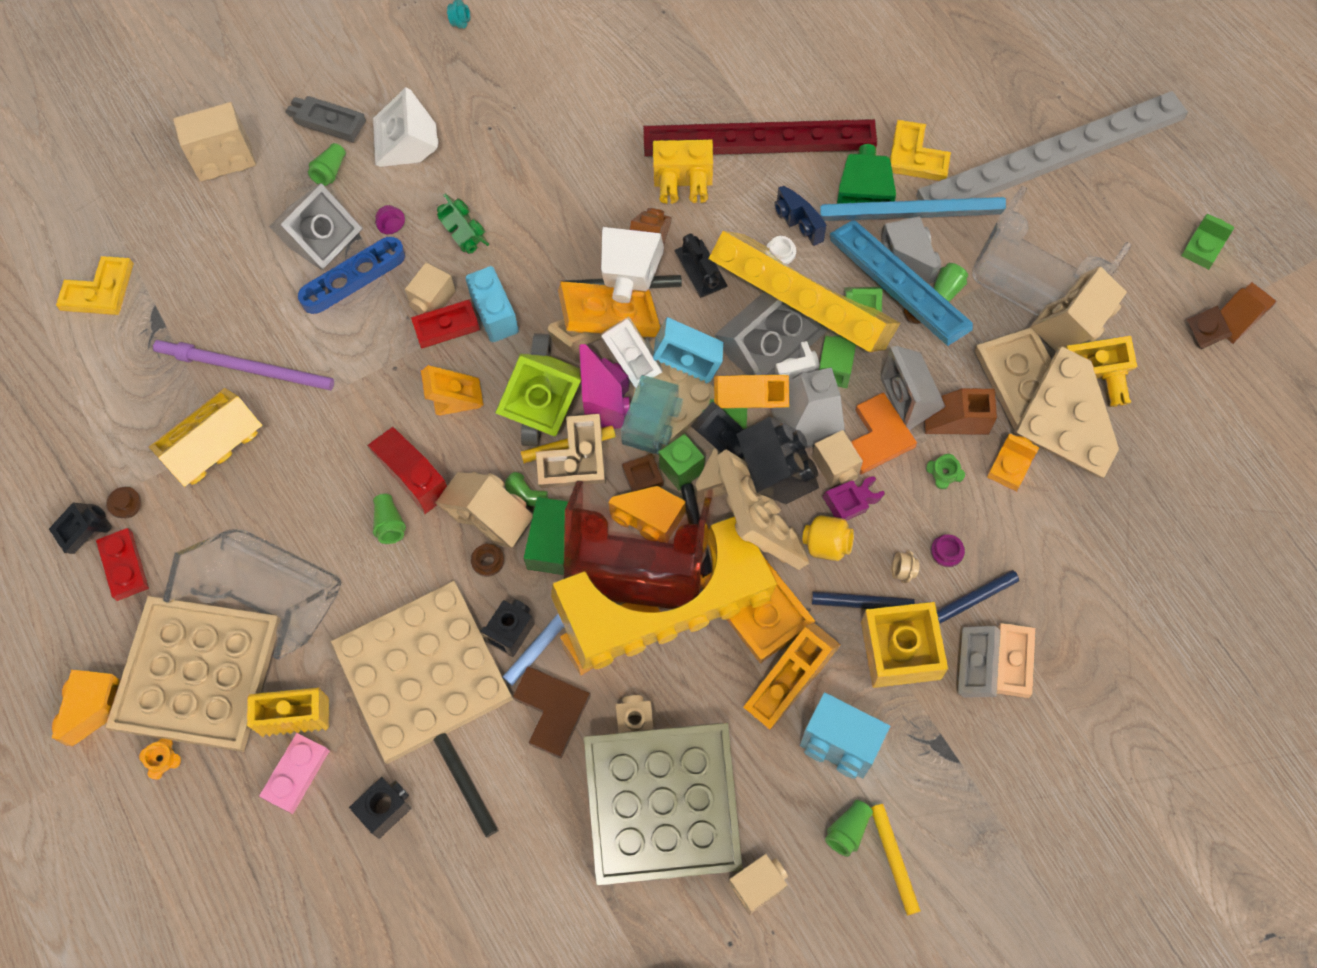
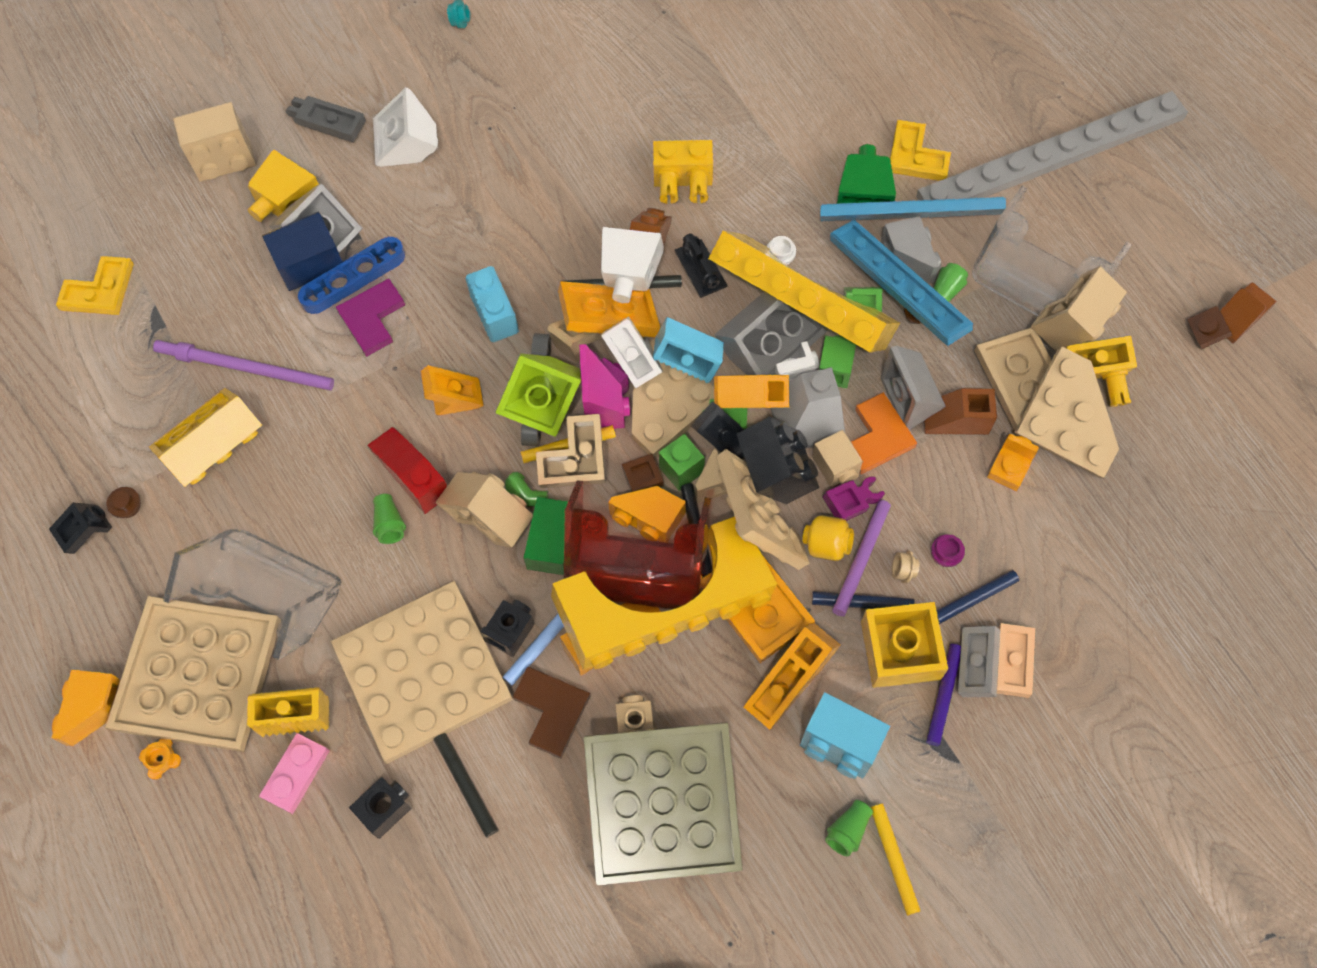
(122, 564): red plate -> none
(278, 185): none -> yellow torso
(302, 250): none -> dark blue slope
(326, 165): bright green cone -> none
(364, 313): none -> magenta tile
(389, 219): magenta plate -> none
(429, 289): tan brick -> none
(445, 323): red plate -> none
(455, 215): green hinge -> none
(483, 552): reddish brown plate -> none
(651, 414): clear light blue brick -> none
(759, 883): tan brick -> none
(769, 136): dark red plate -> none
(799, 211): dark blue slope -> none
(861, 558): none -> medium lavender bar
(944, 696): none -> dark purple bar
(947, 462): bright green plate -> none
(1207, 241): bright green bracket -> none

